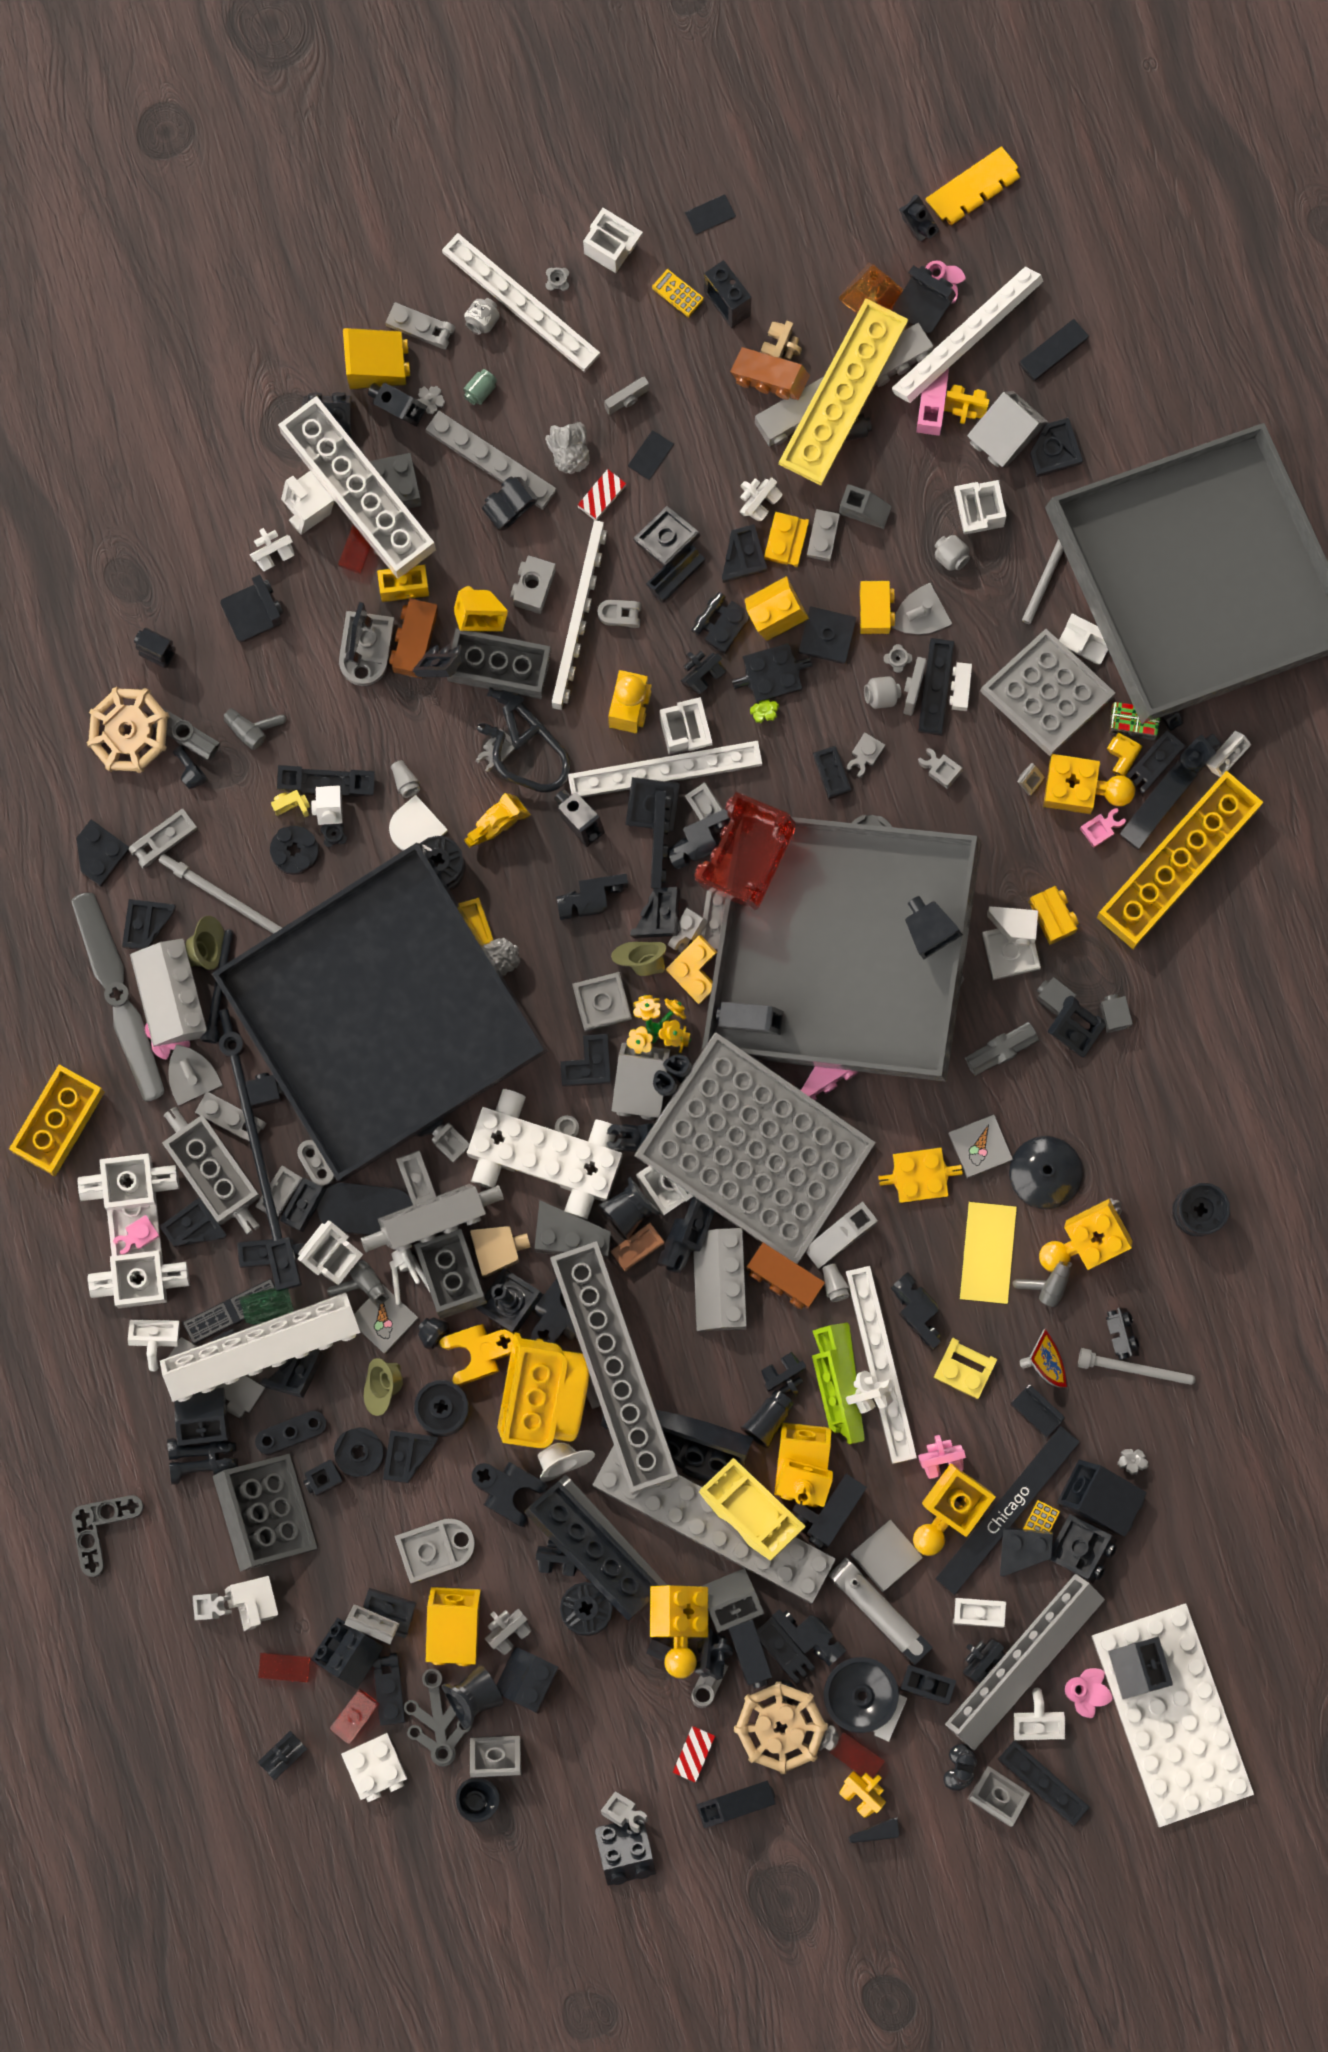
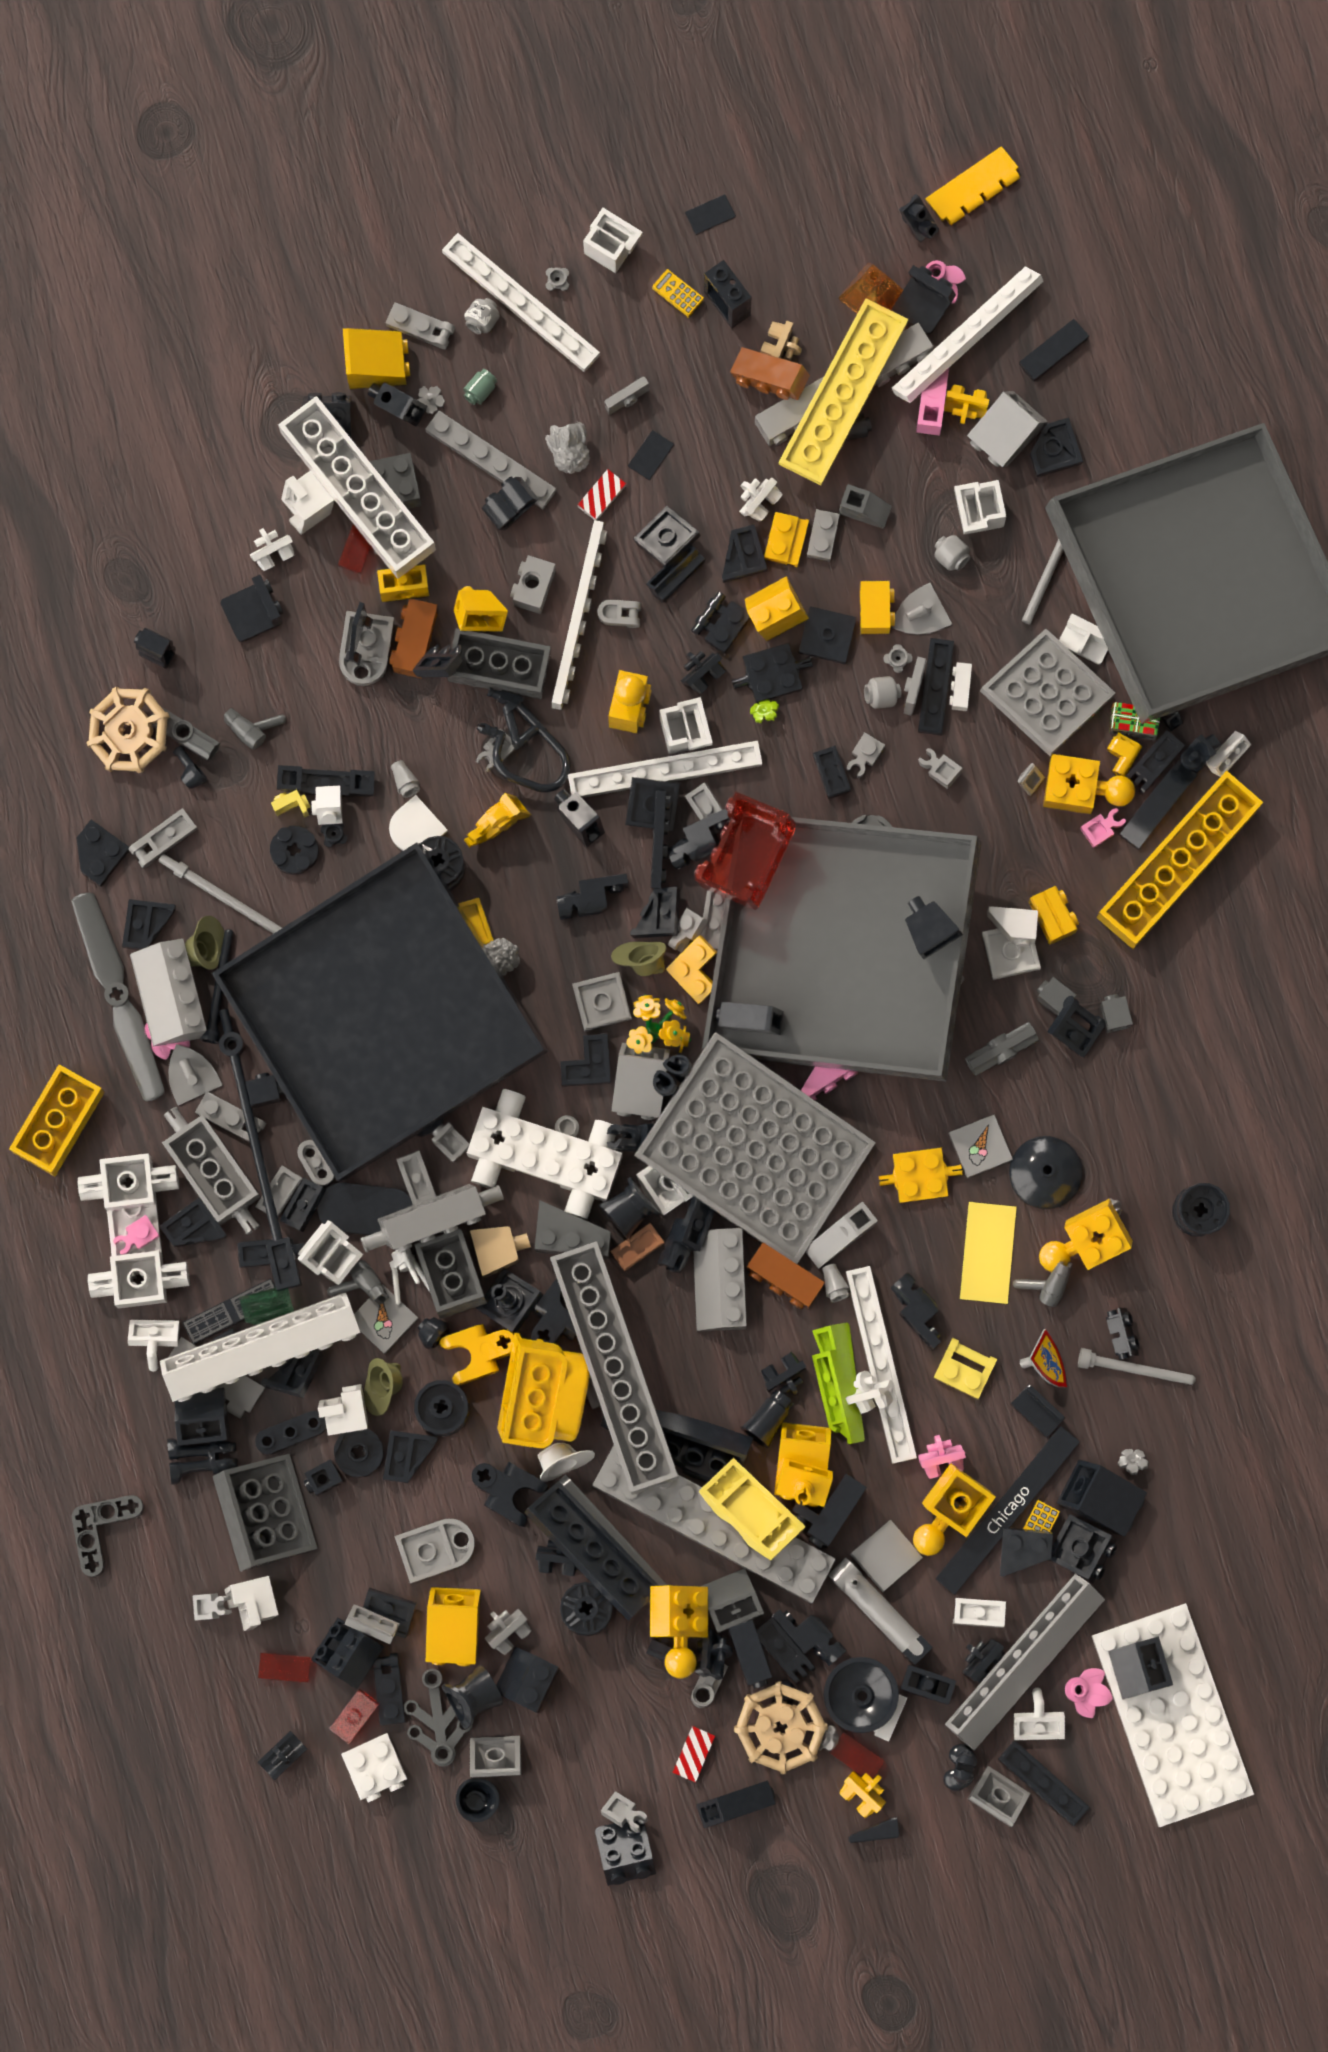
(345, 1412): none -> white plate

